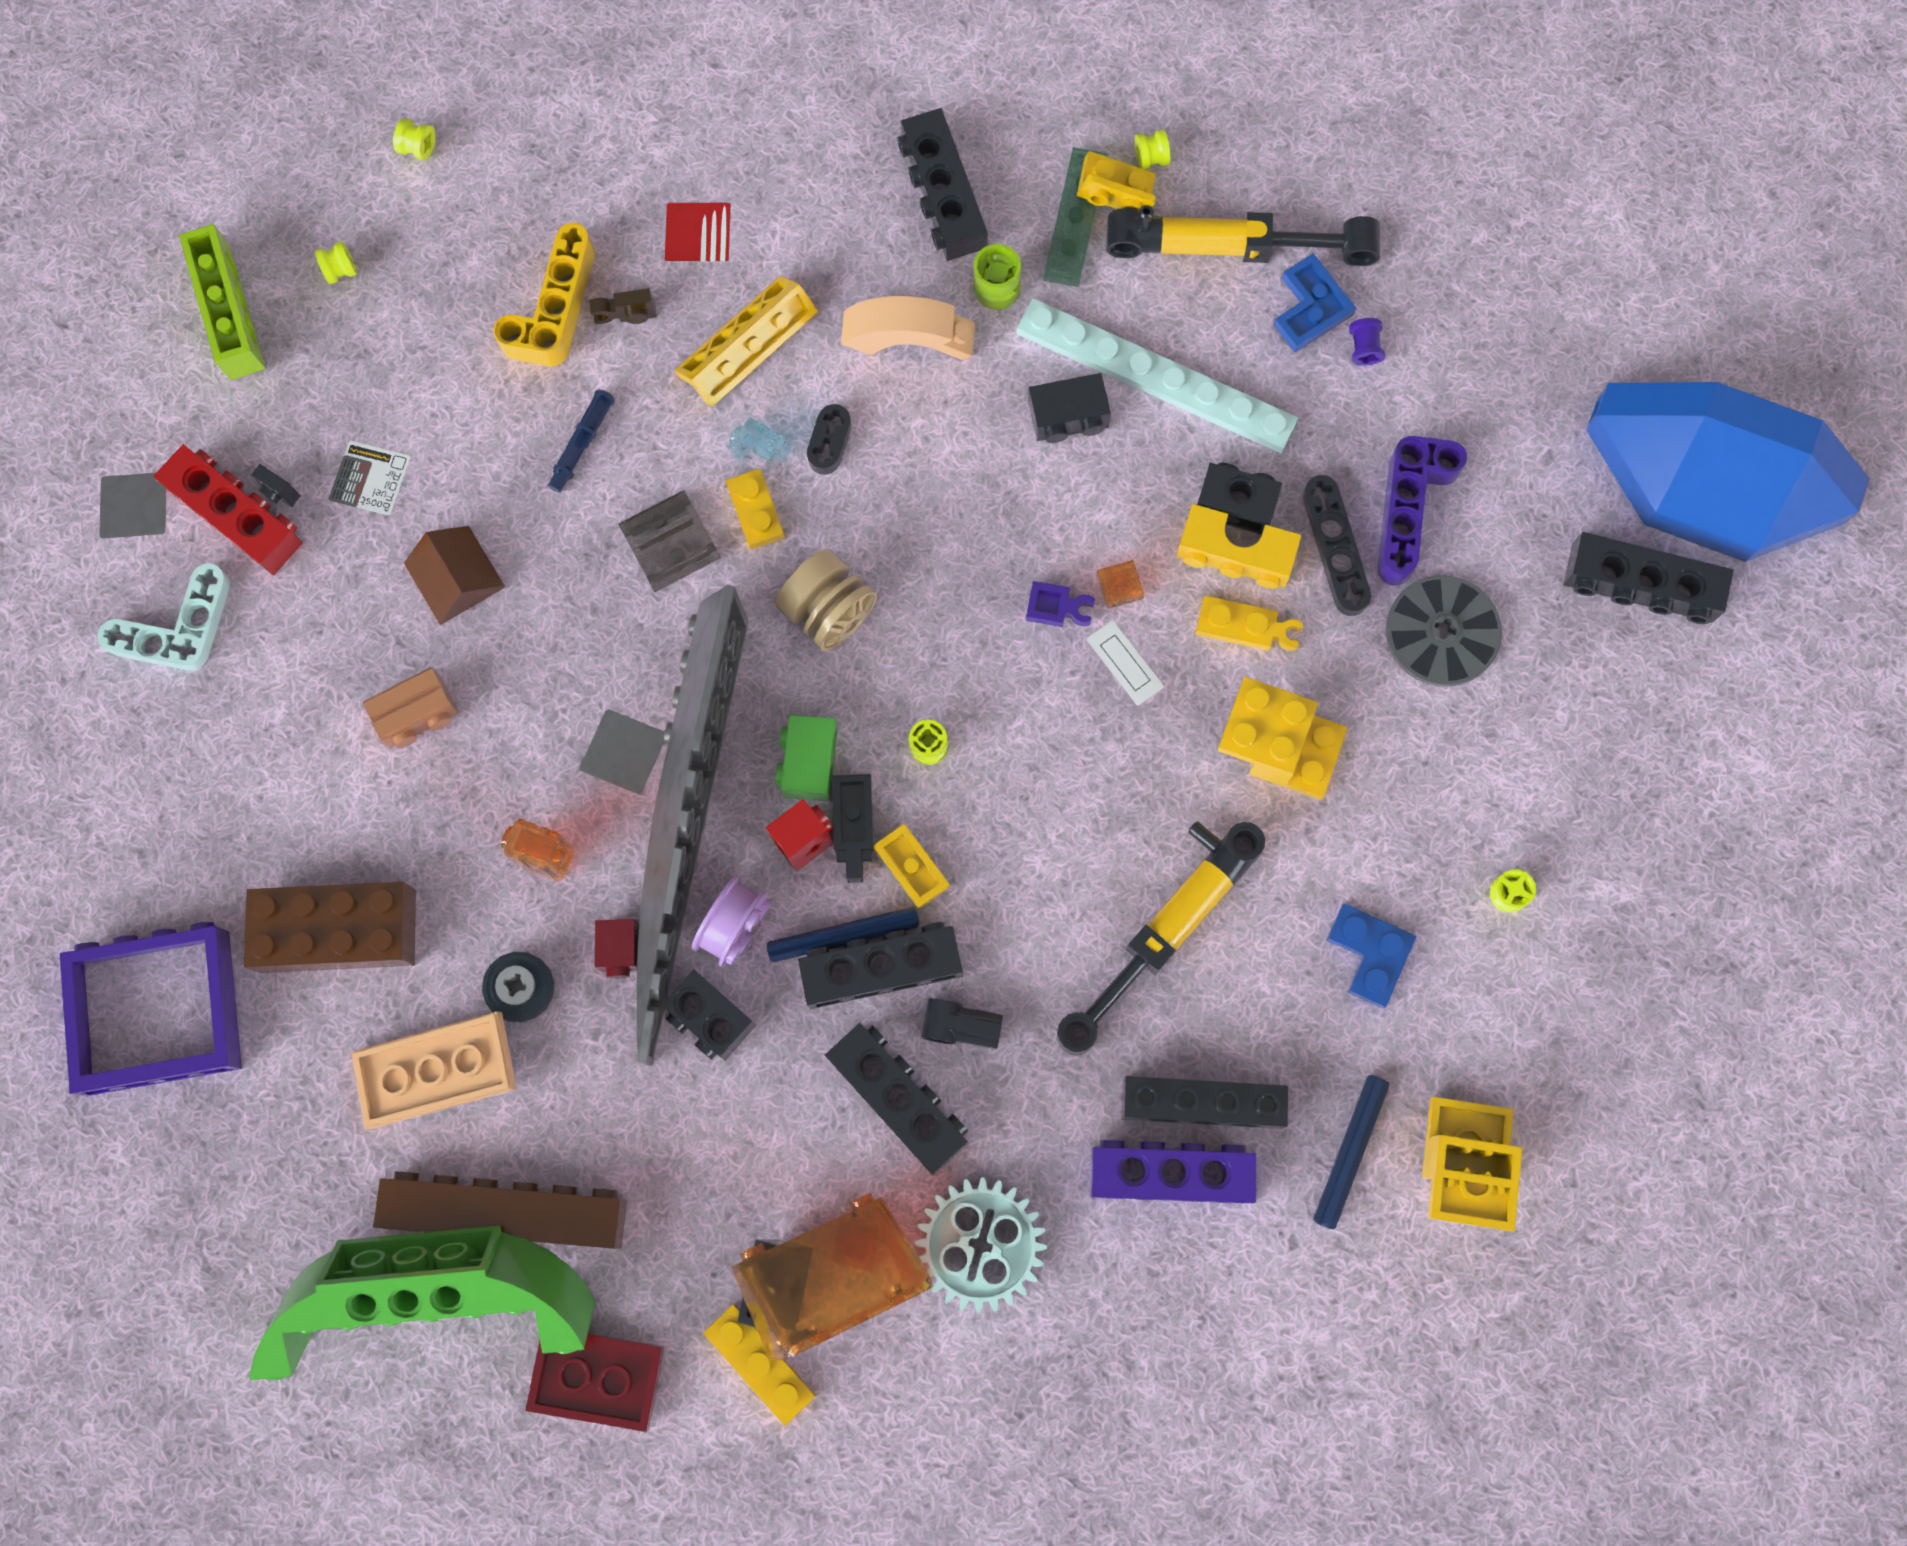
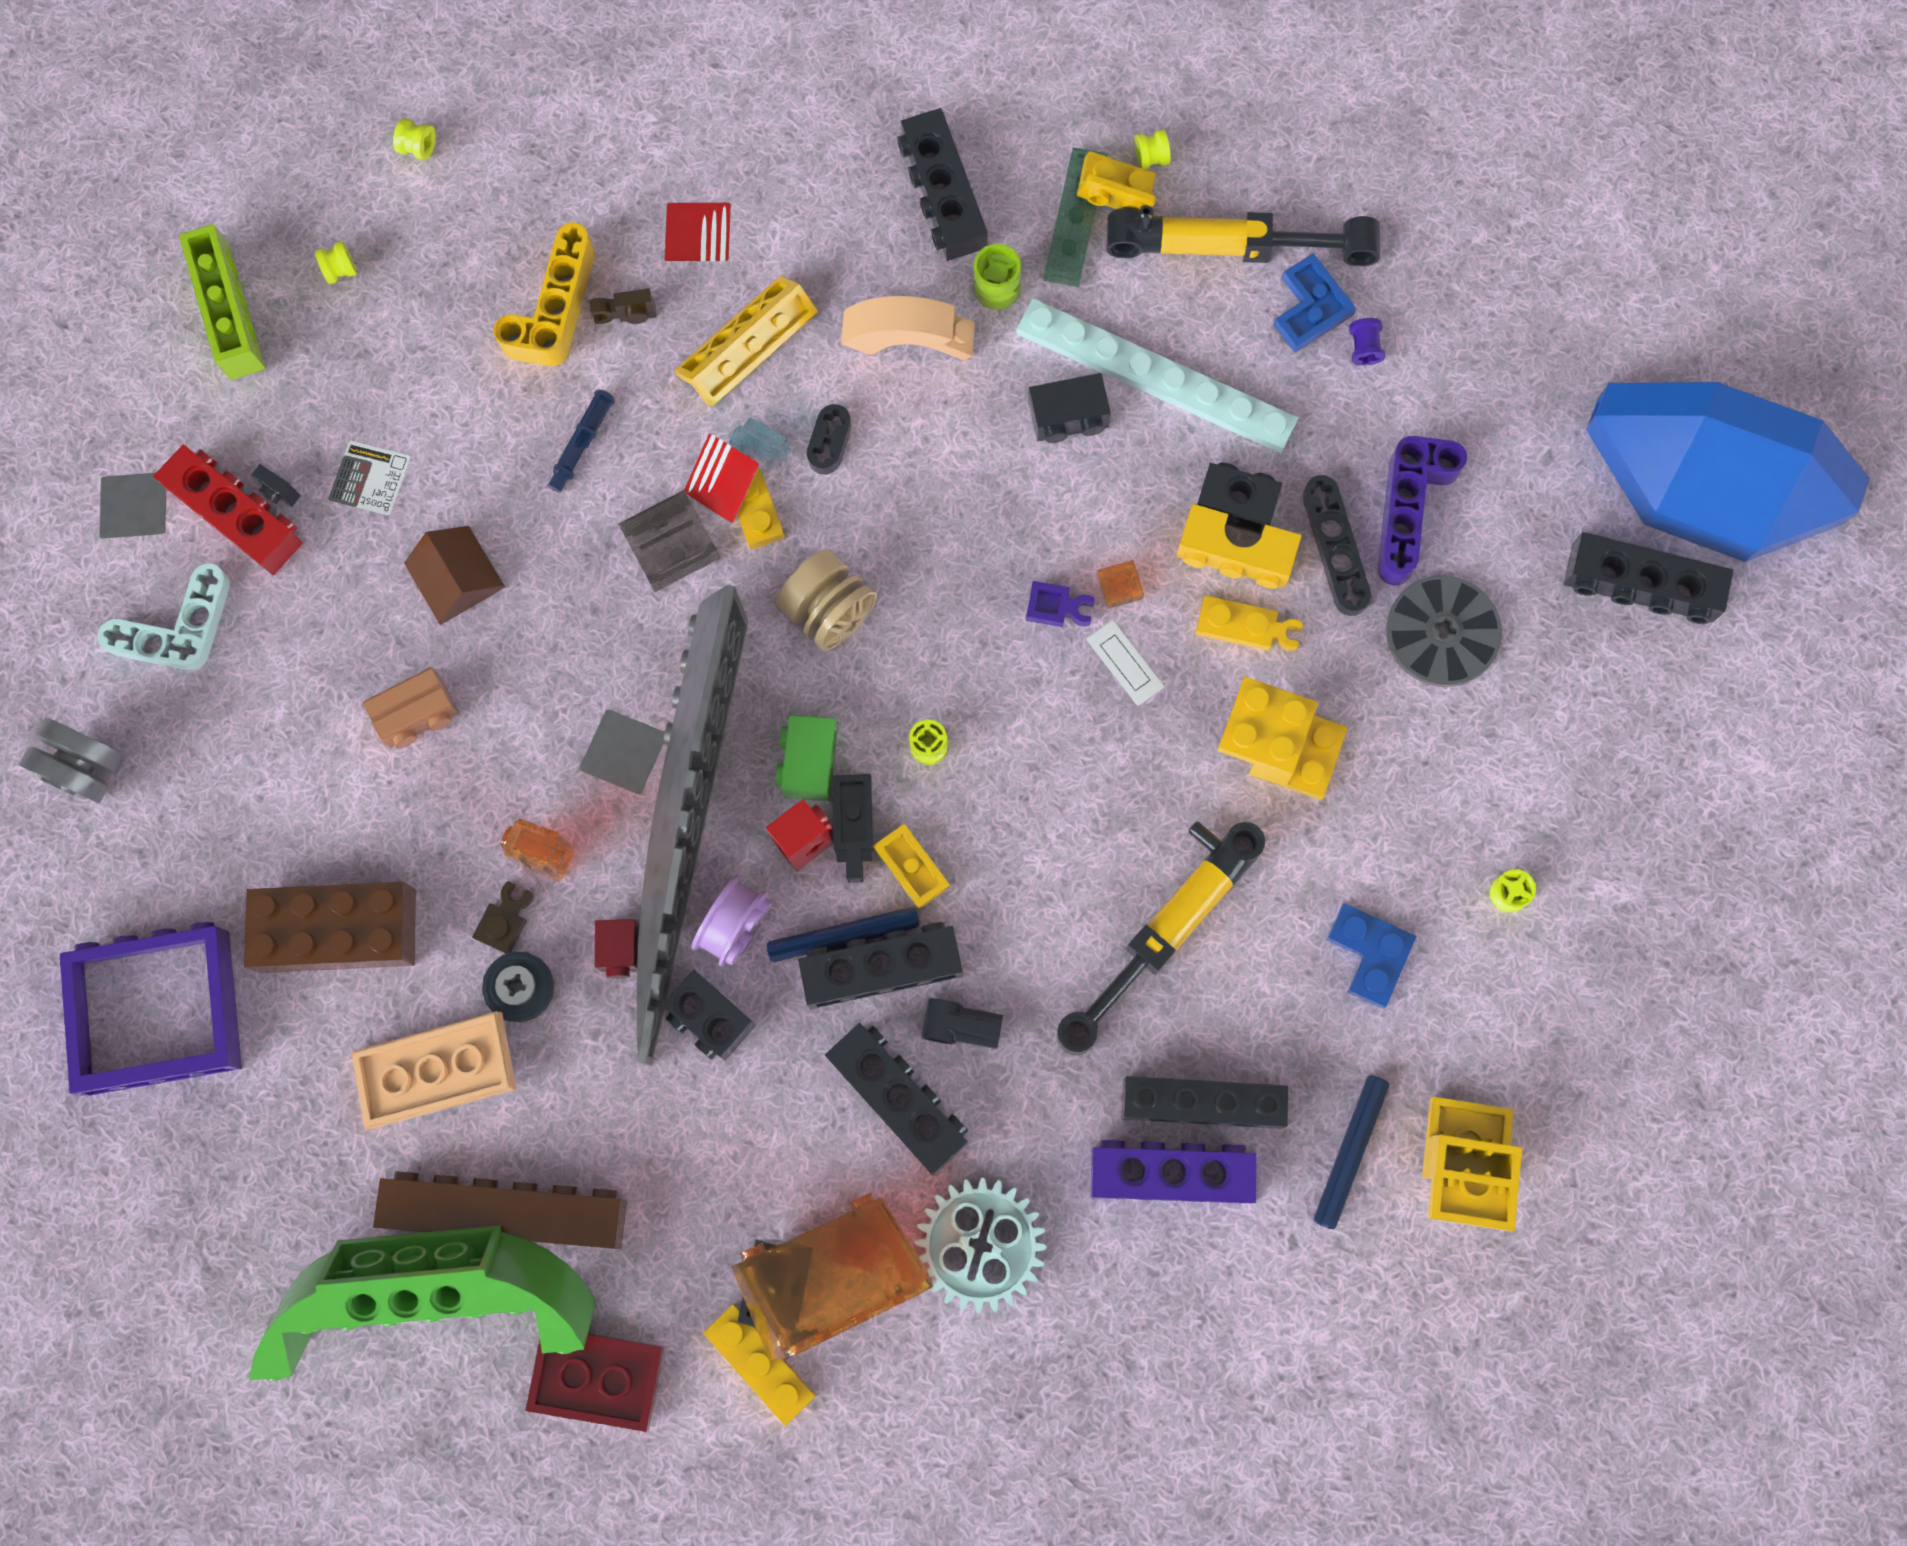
(71, 760): none -> flat silver wheel
(502, 925): none -> dark brown plate
(721, 477): none -> sticker

